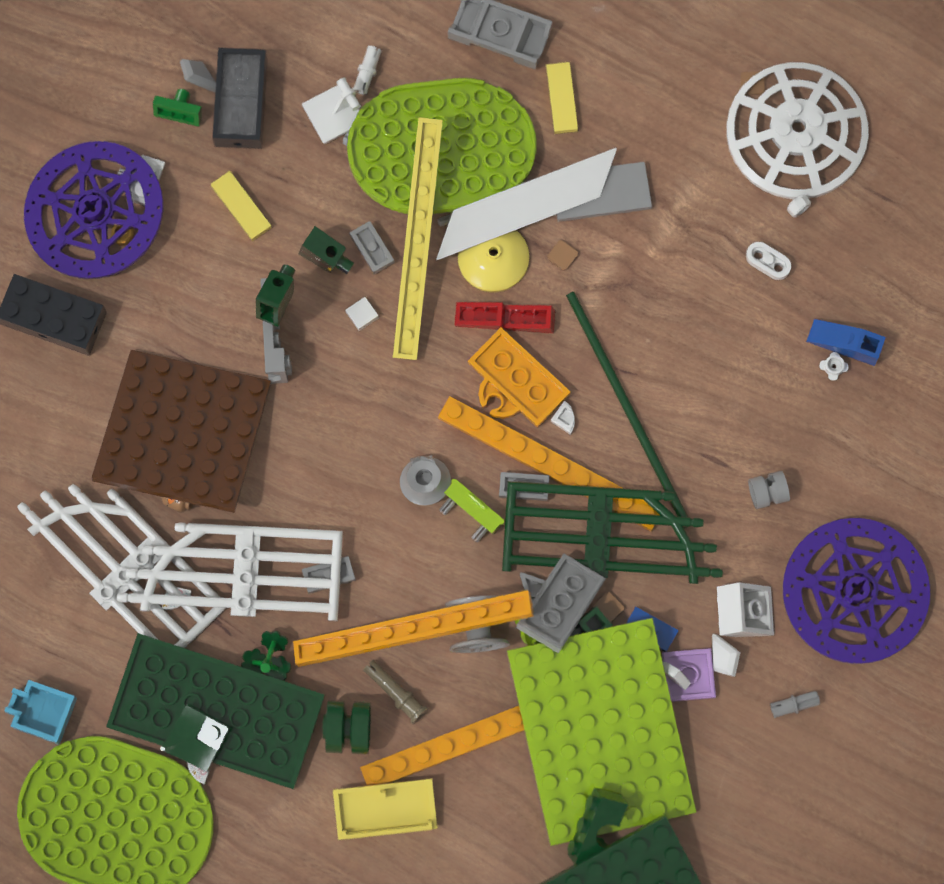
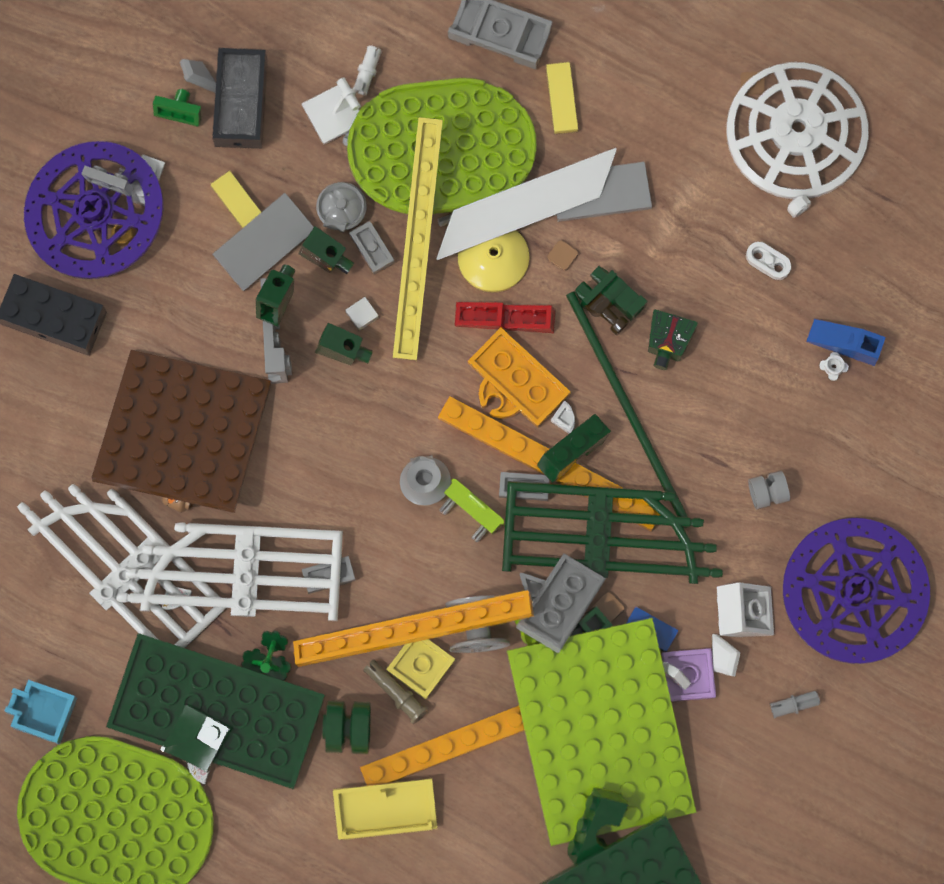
(100, 177): none -> light grey plate
(263, 241): none -> light grey tile
(332, 345): none -> dark green torso
(341, 206): none -> light grey piece
(421, 666): none -> light yellow plate
(572, 447): none -> dark green arch
(608, 292): none -> dark green hips
(669, 337): none -> dark green torso

